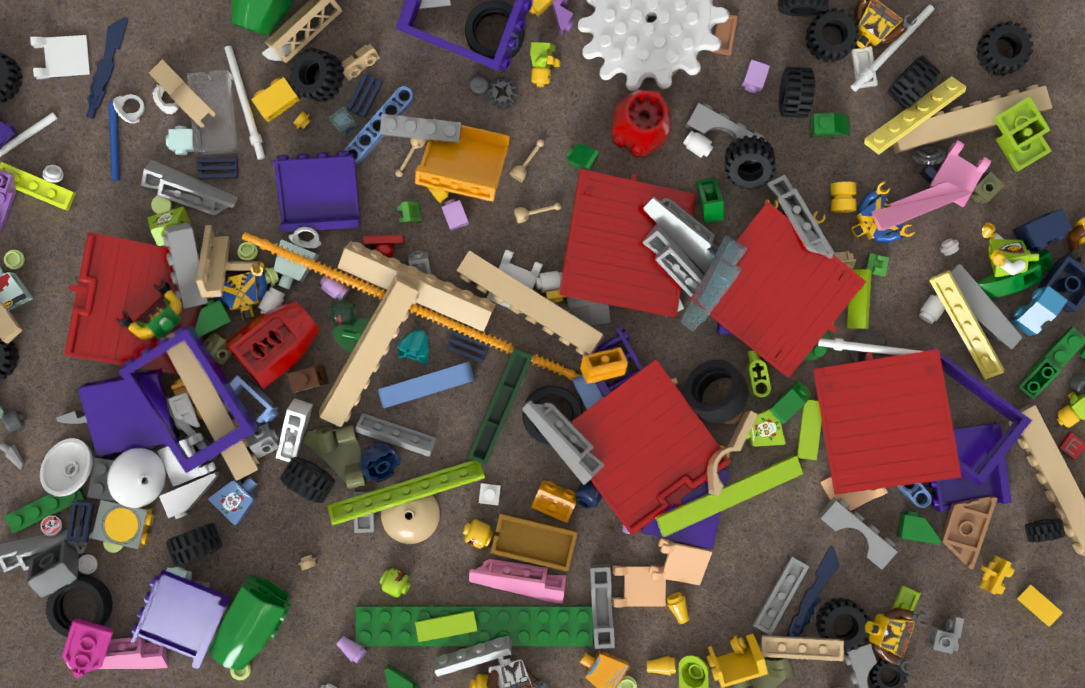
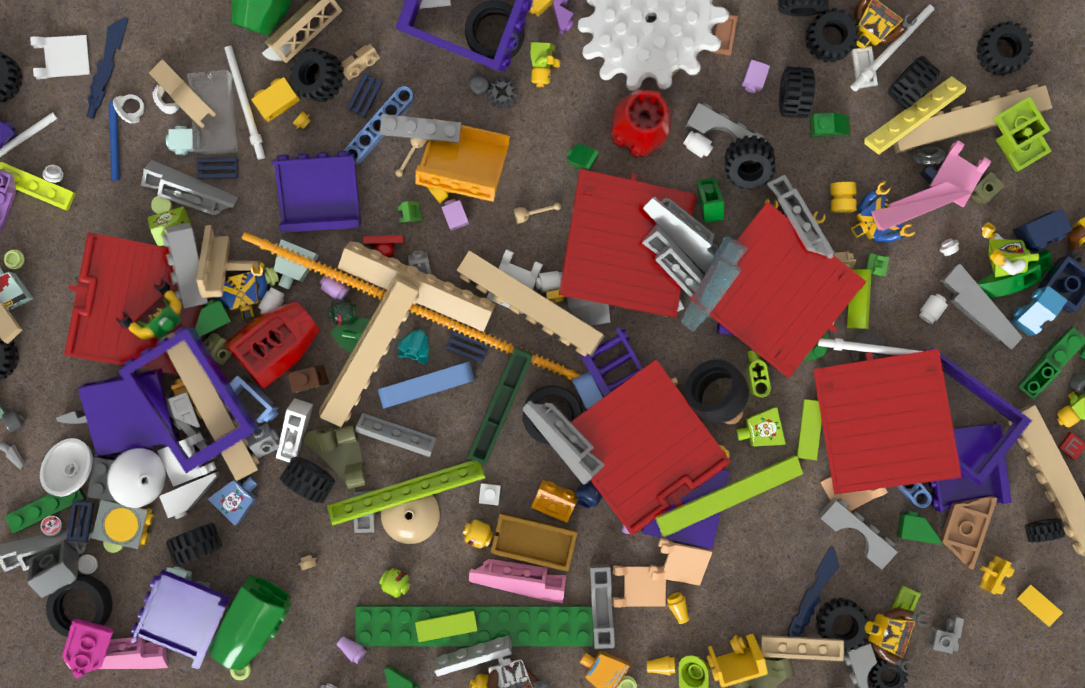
(247, 251): yellowish green plate -> none
(314, 243): white piece -> none
(343, 121): clear light blue brick -> none
(379, 462): dark blue cylinder -> none
(519, 172): tan hinge -> none
(603, 365): light orange brick -> none
(735, 444): tan piece -> none
(780, 595): light grey plate -> none
(790, 401): green slope -> none
(967, 324): light yellow plate -> none

